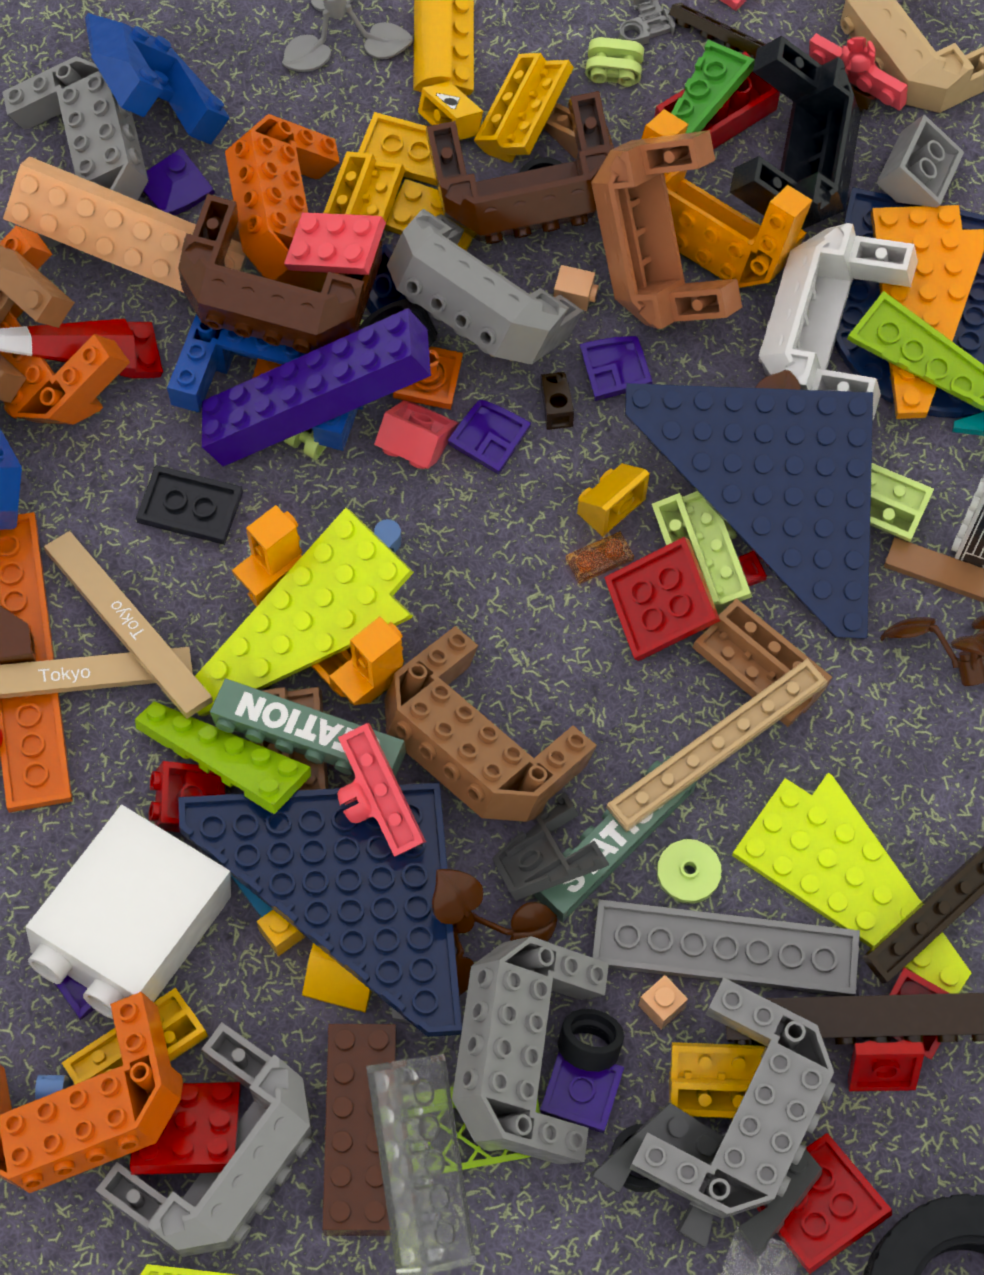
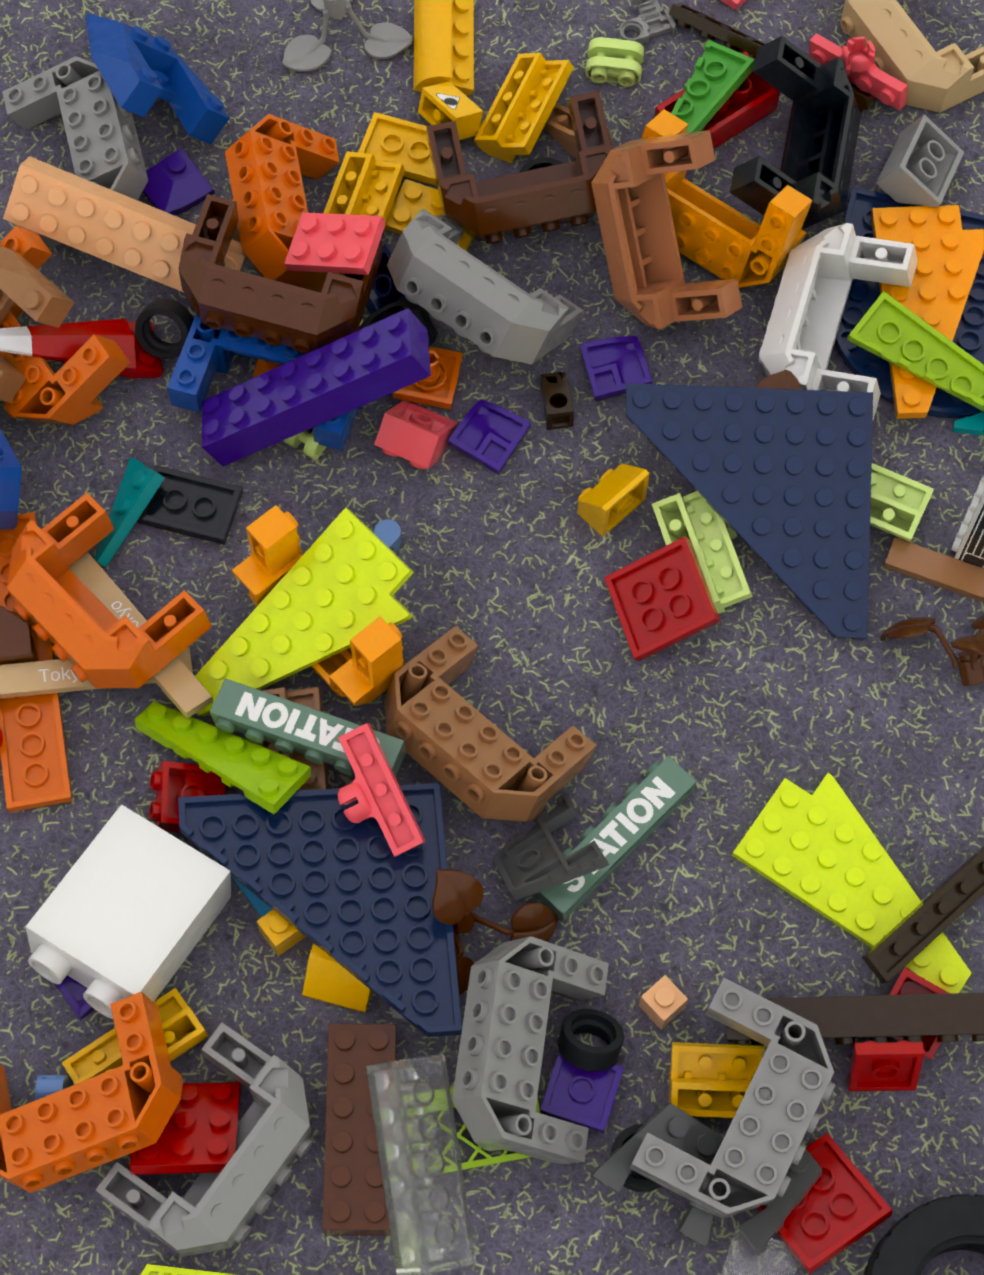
(76, 621): none -> orange wedge
(133, 496): none -> teal wing
(150, 341): none -> black tyre
(576, 286): light nougat brick -> none
(599, 557): clear orange plate -> none
(685, 886): yellowish green plate -> none
(716, 745): tan tile -> none
(727, 947): light grey plate -> none
(752, 568): red tile -> none
(753, 653): medium nougat brick -> none

